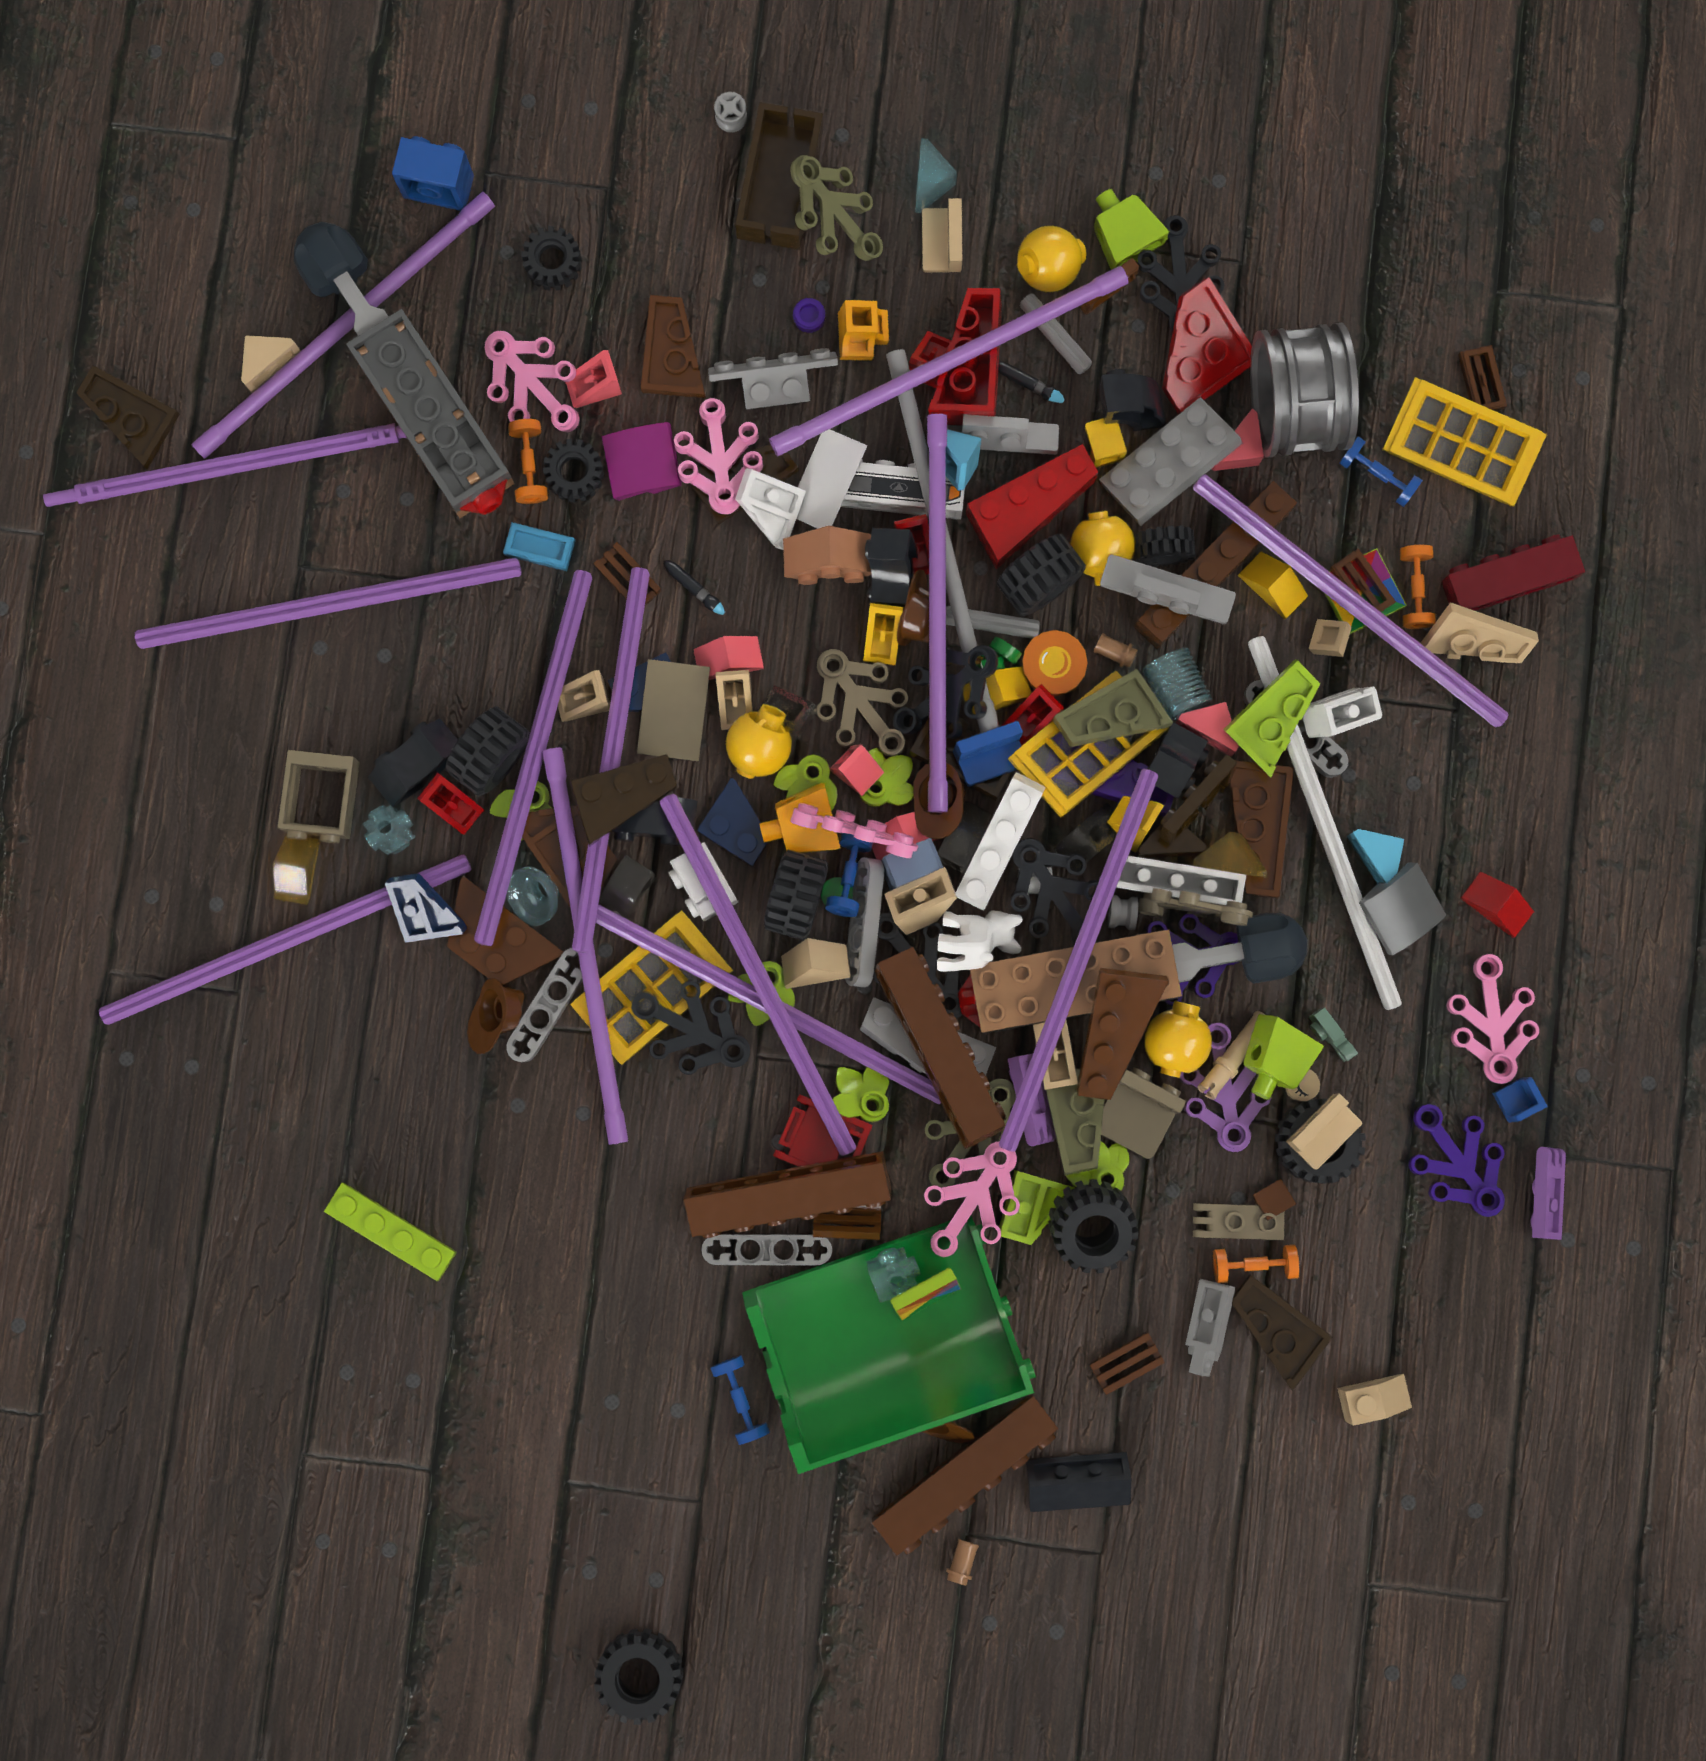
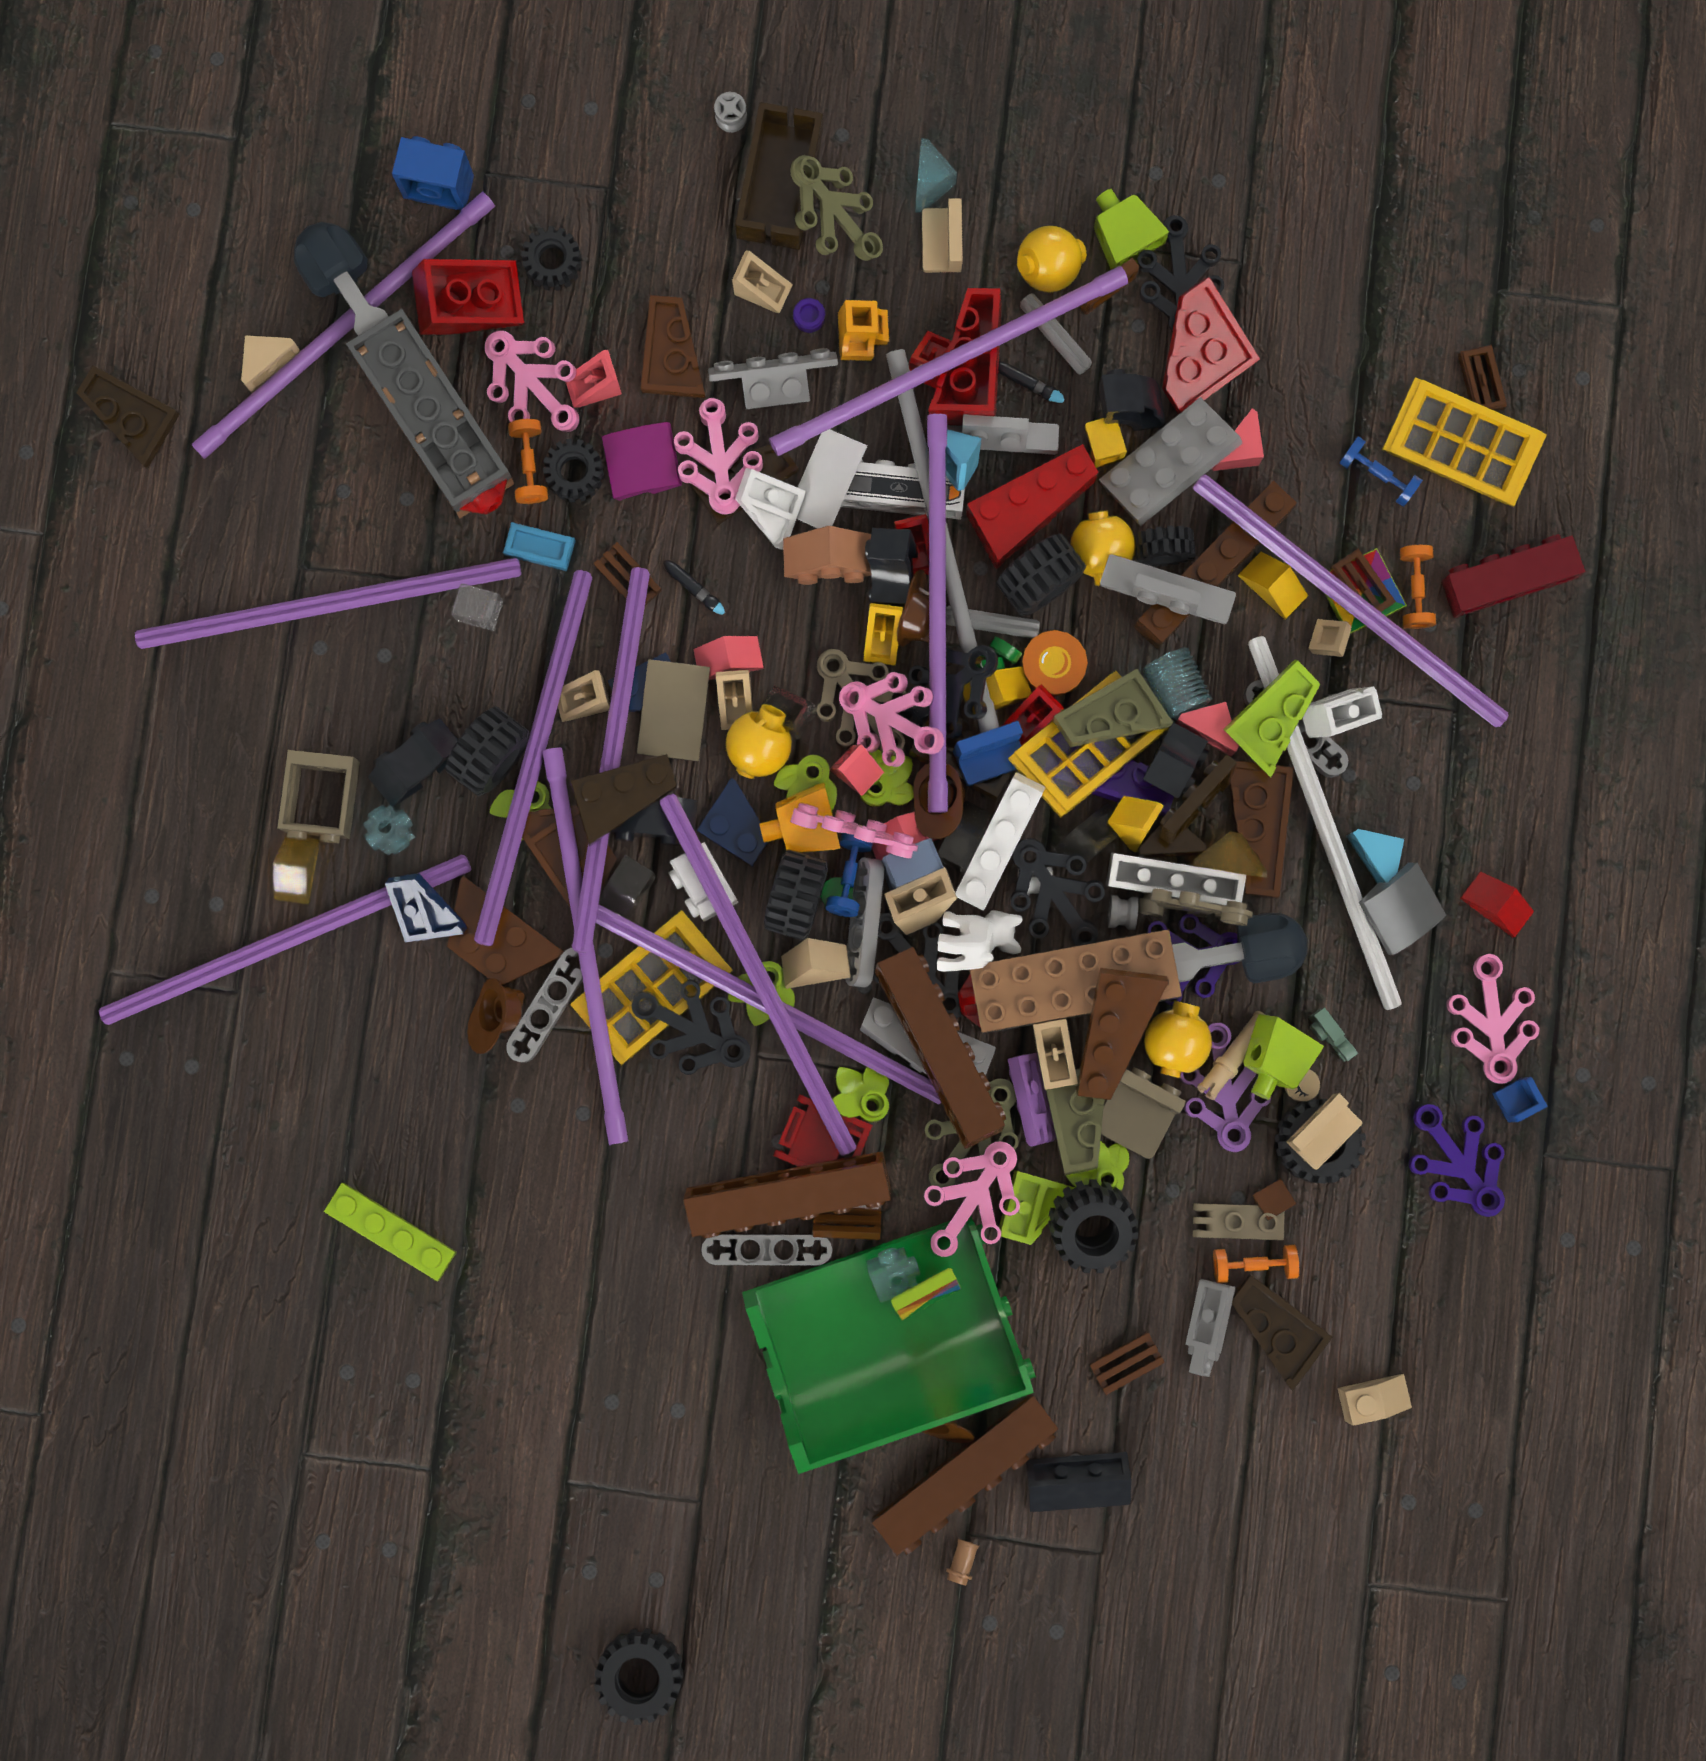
(226, 465): medium lavender axle -> none
(450, 804): red slope -> none
(466, 295): none -> red slope
(477, 607): none -> clear panel
(527, 898): clear light blue piece -> none
(740, 1400): blue wheel -> none
(760, 283): none -> tan slope
(887, 716): none -> bright pink plant
(1078, 960): medium lavender axle -> none
(1116, 650): medium nougat pin -> none
(1305, 389): flat silver wheel -> none
(1475, 634): tan wing -> none
(1548, 1193): medium lavender hinge -> none

